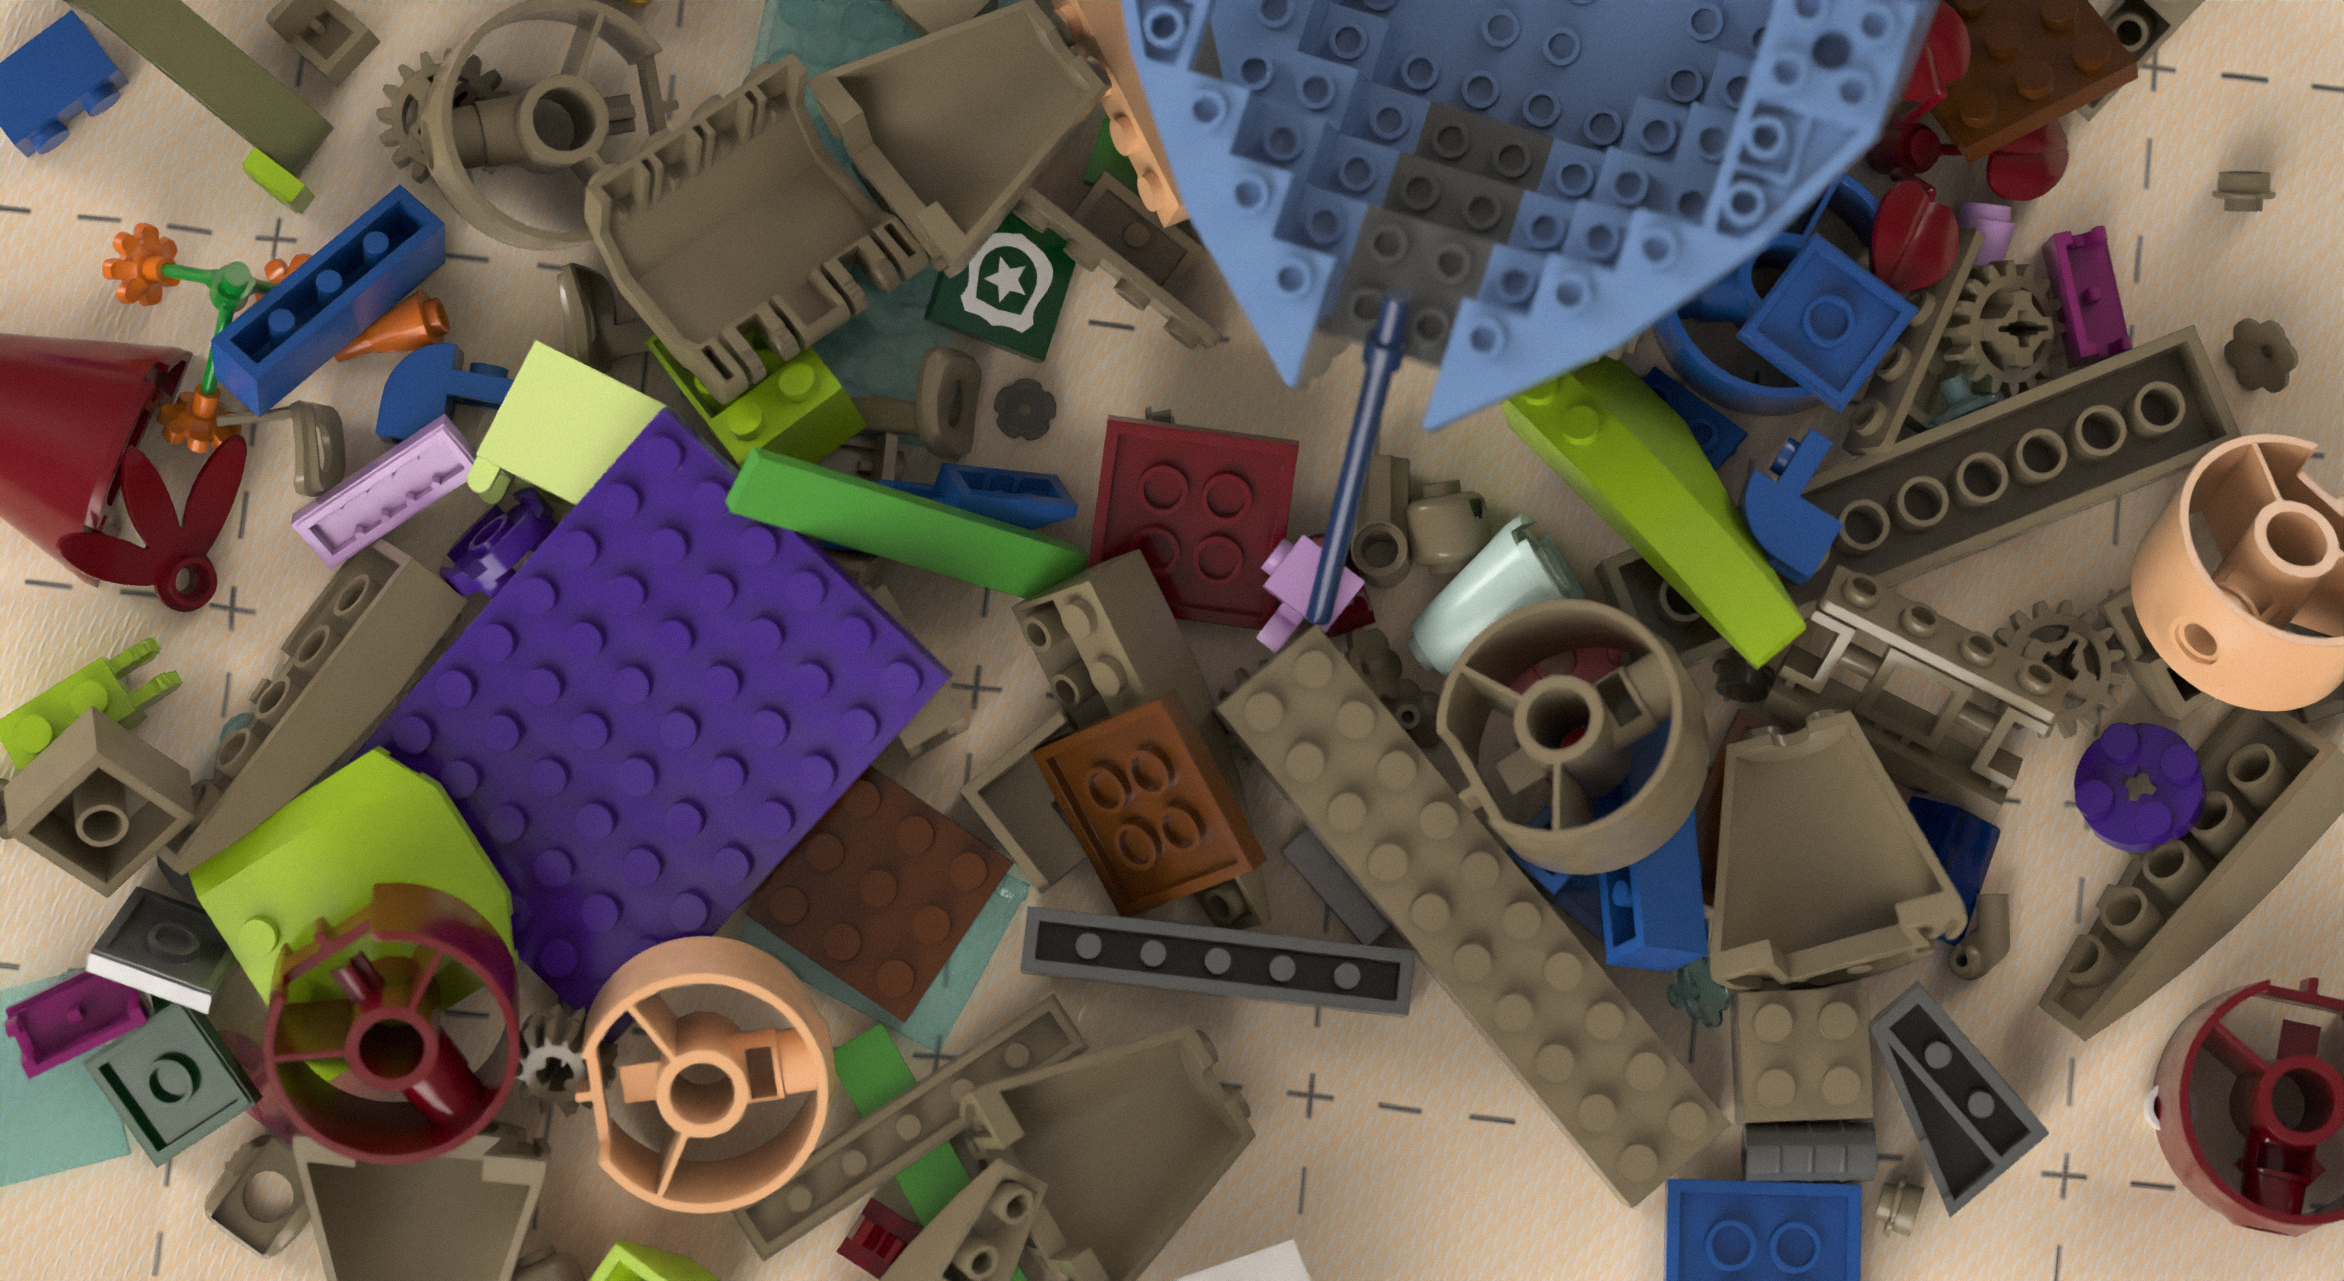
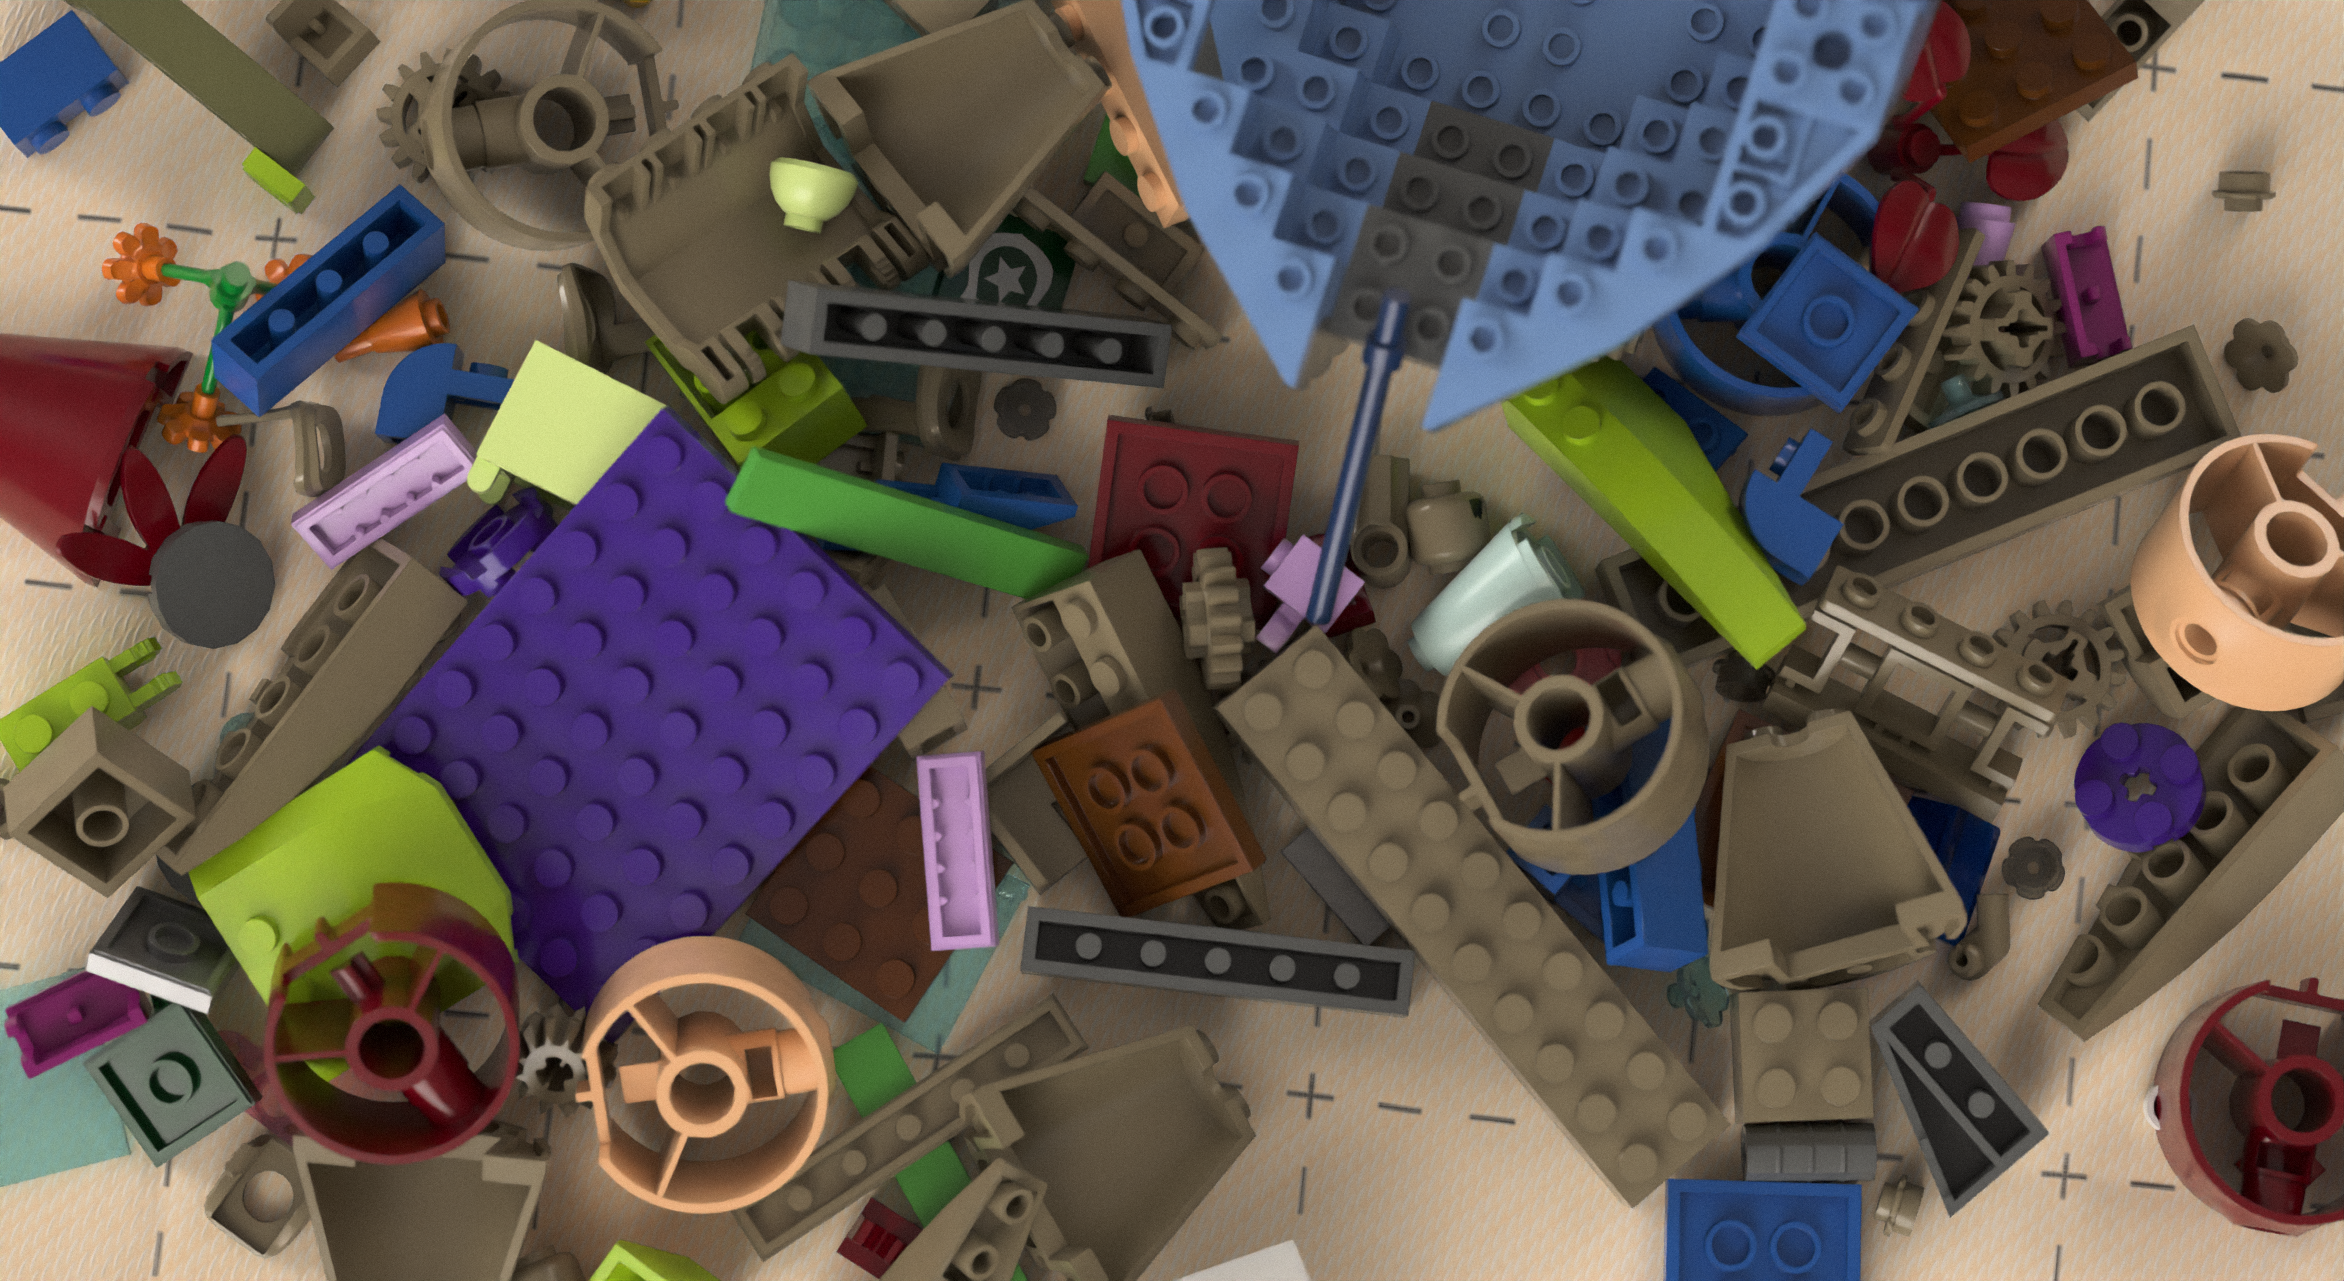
(211, 584): none -> dark grey tile
(810, 192): none -> yellowish green brick
(957, 850): none -> lavender plate
(975, 334): none -> dark grey brick
(1217, 618): none -> dark tan gear
(2049, 860): none -> clear smoke plate

